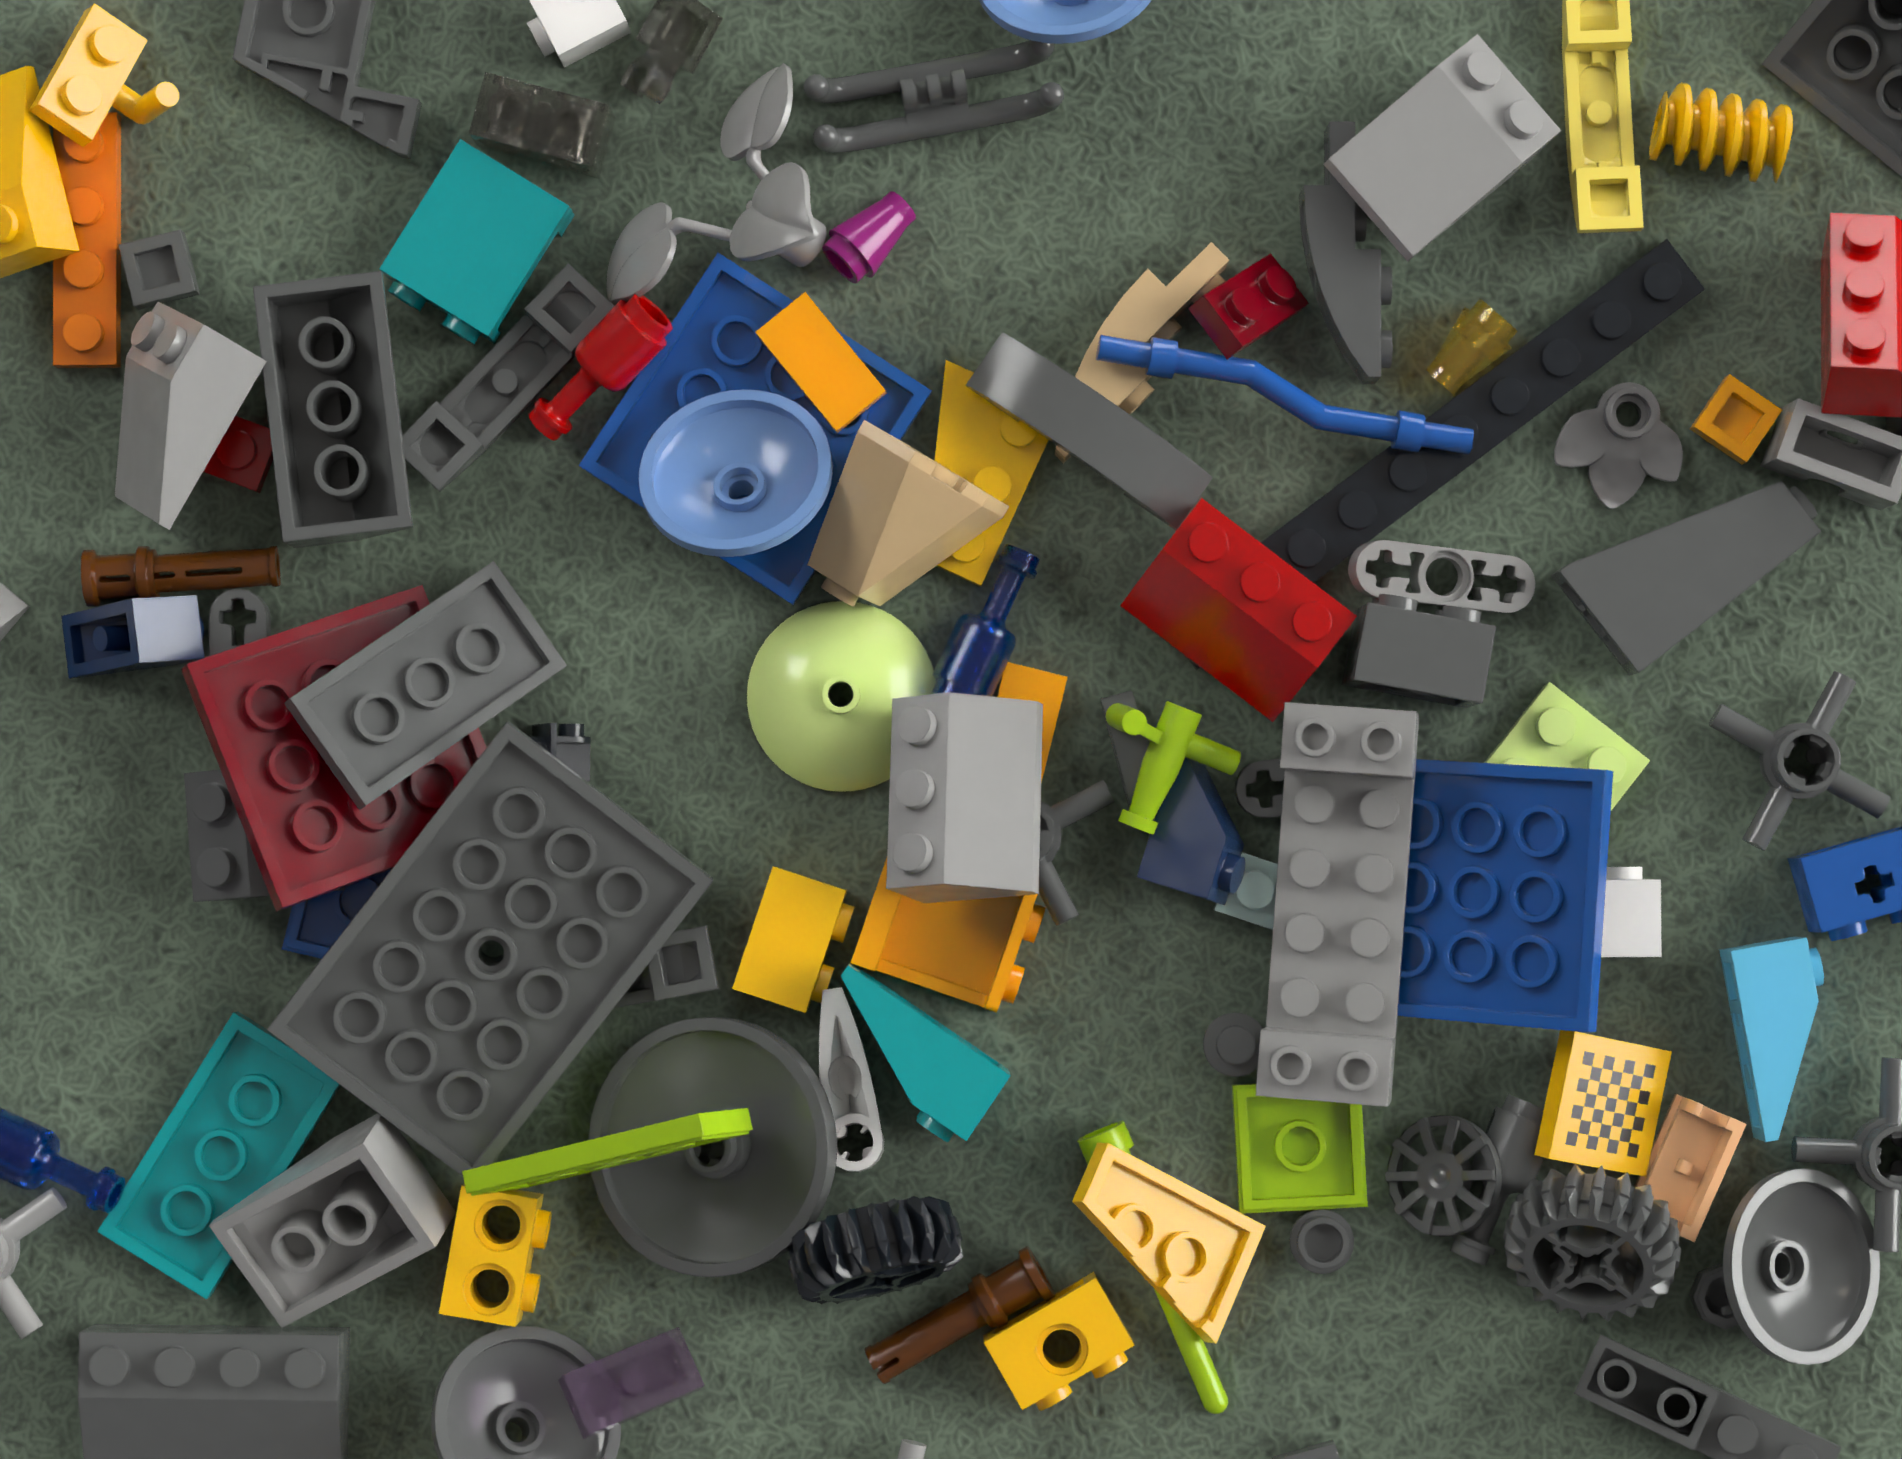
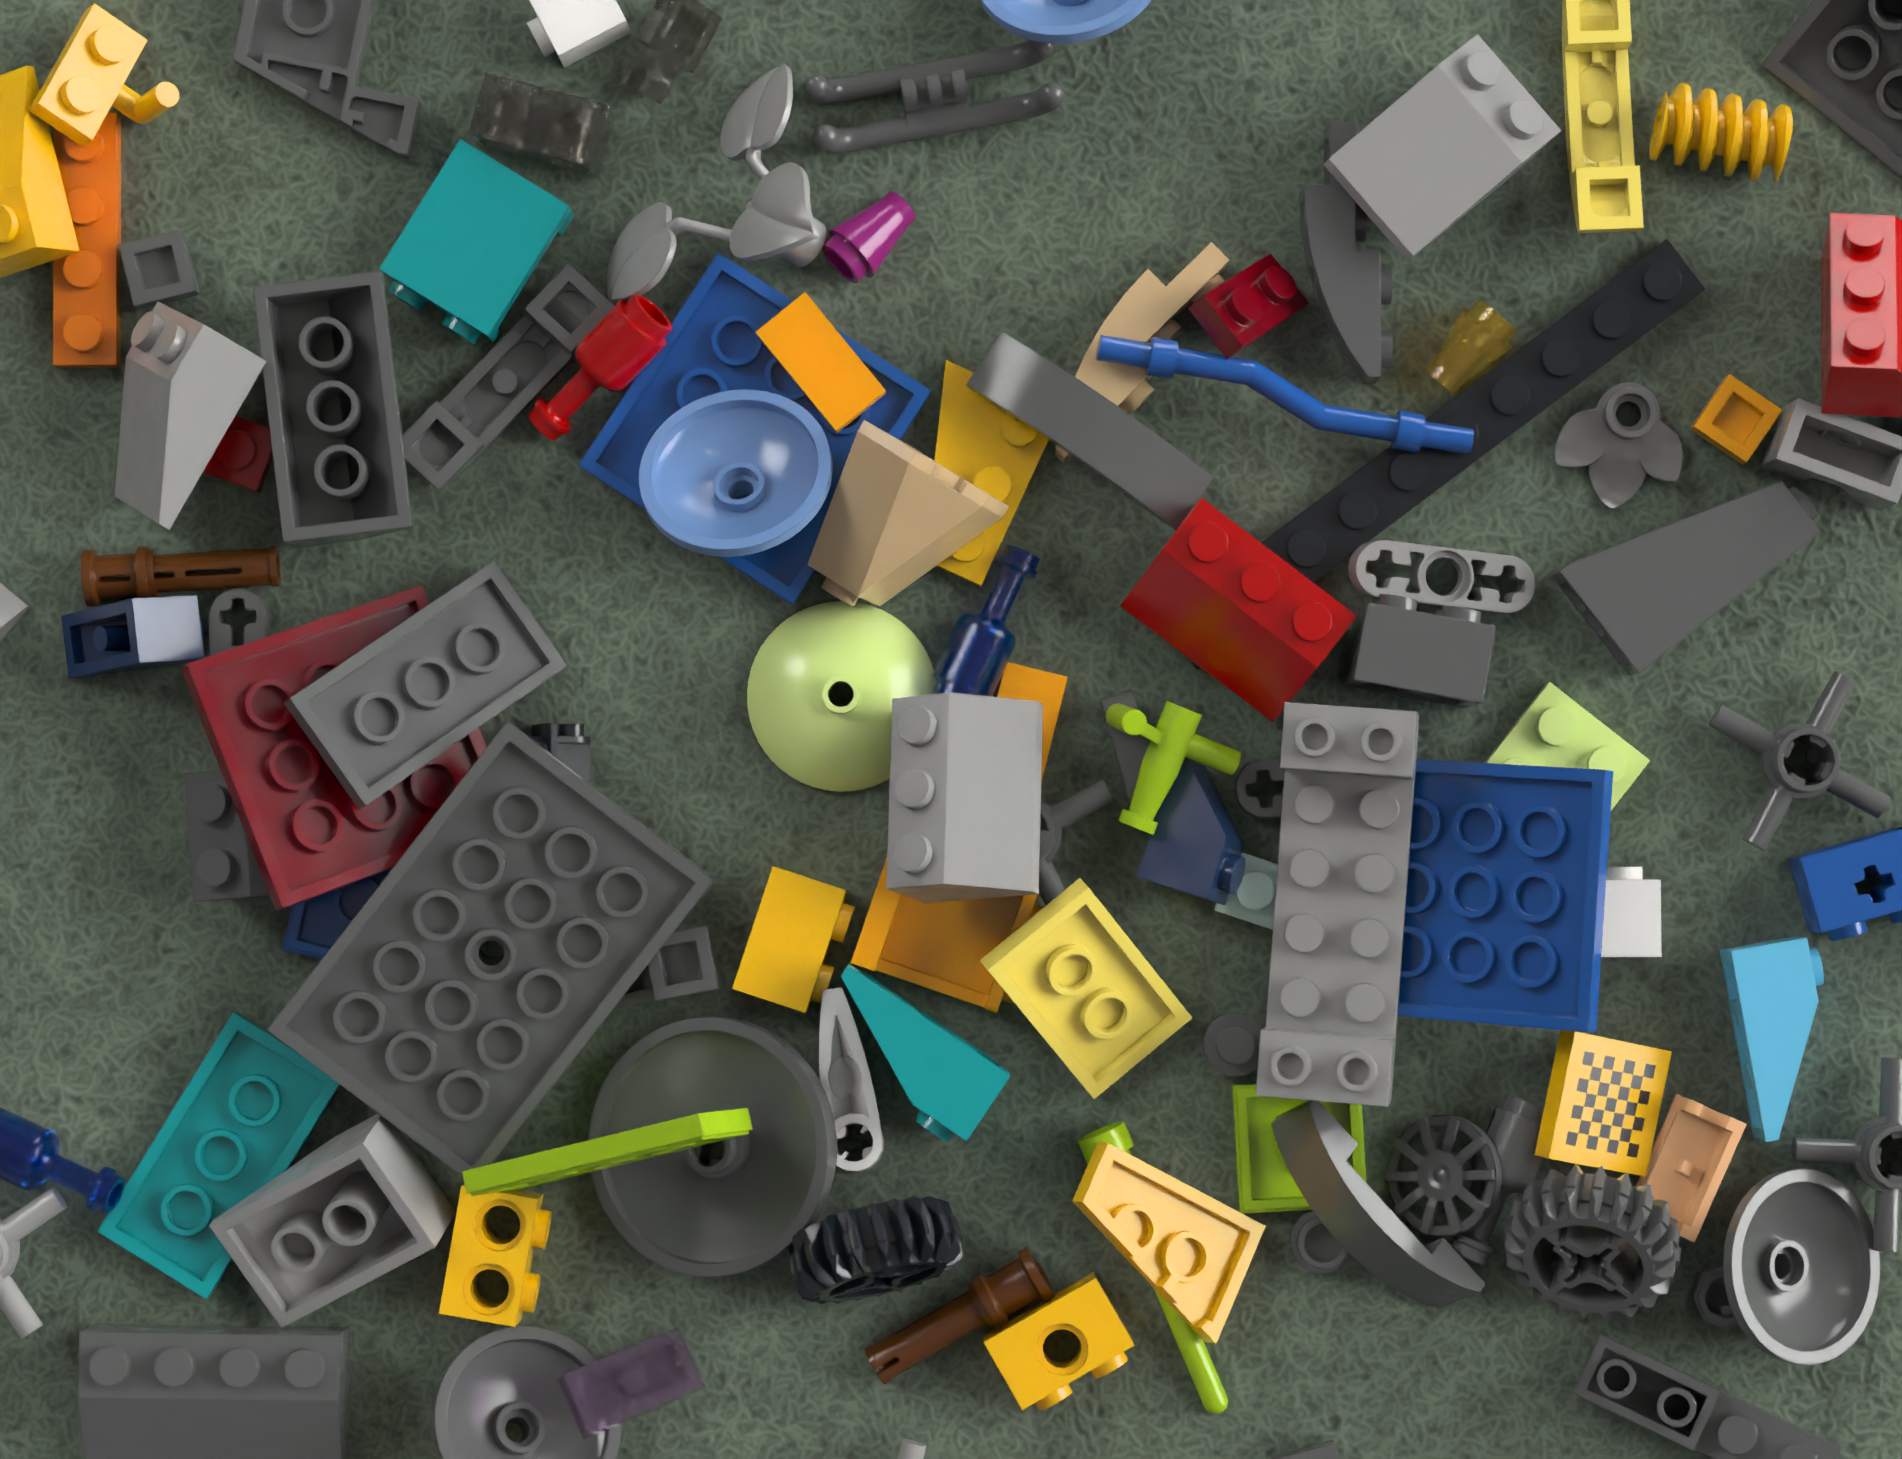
(1086, 988): none -> light yellow plate
(1316, 1156): none -> dark grey slope

